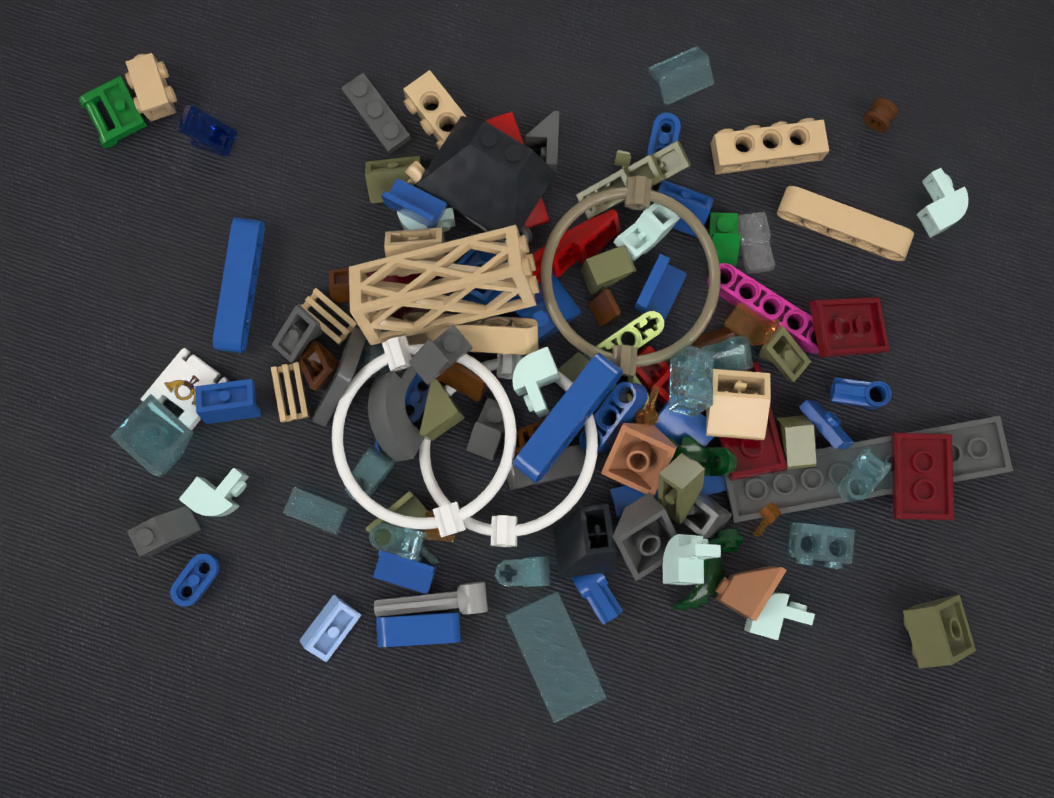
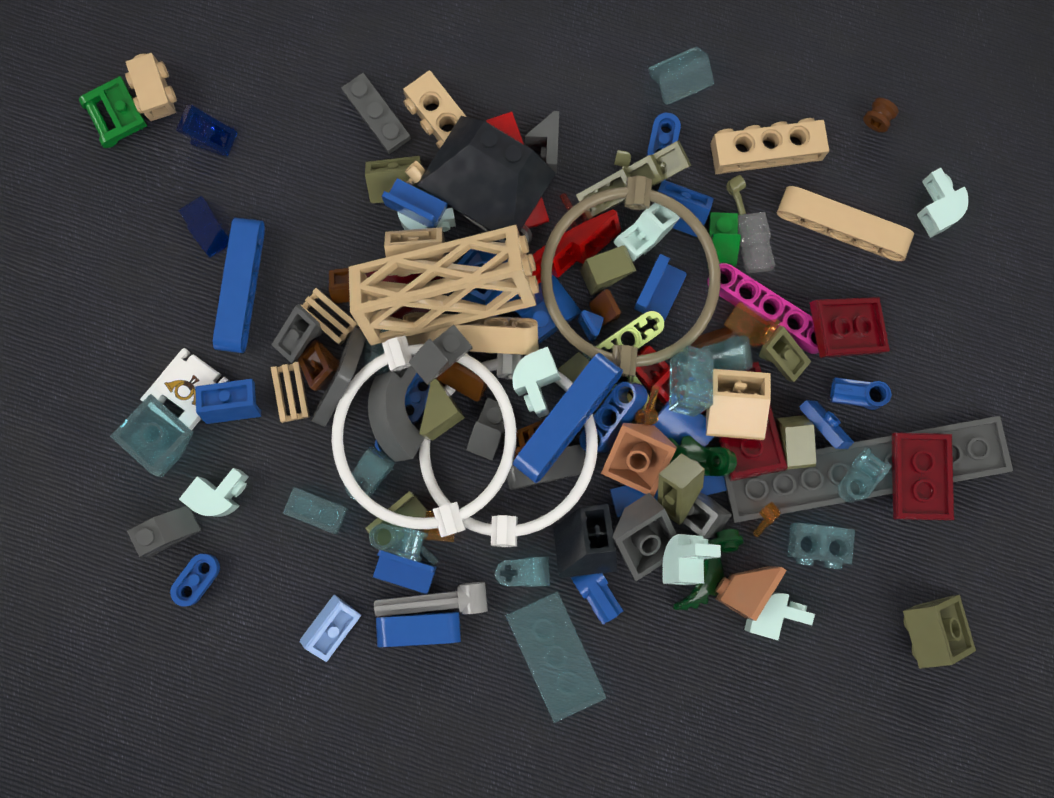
(205, 226): none -> clear blue slope
(568, 205): none -> clear red hand
(591, 324): none -> blue slope
(734, 187): none -> olive hand

